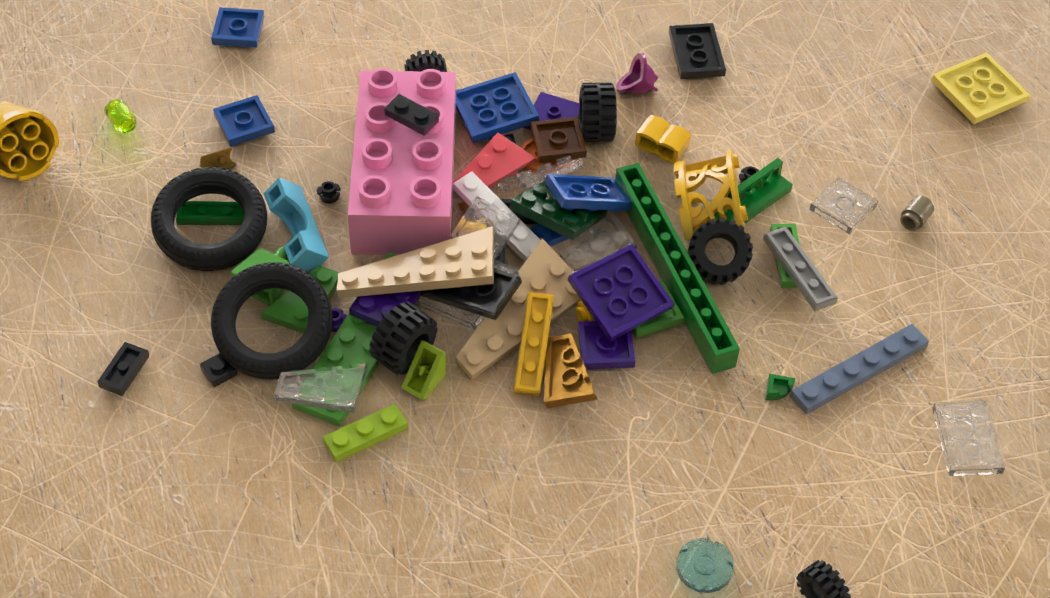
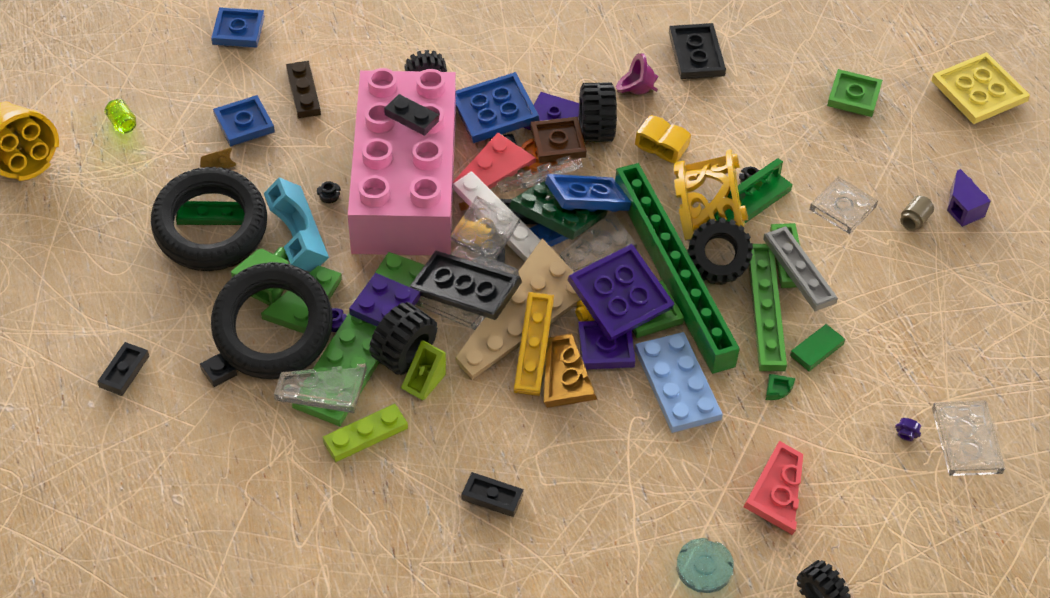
(303, 89): none -> dark brown plate
(447, 264): tan wing -> none
(492, 494): none -> black plate
(678, 382): none -> light blue plate
(767, 310): none -> bright green plate
(777, 488): none -> coral wing
(817, 347): none -> green tile
(854, 93): none -> bright green plate
(859, 369): sand blue plate -> none
(908, 429): none -> dark purple plate
(966, 200): none -> dark purple slope

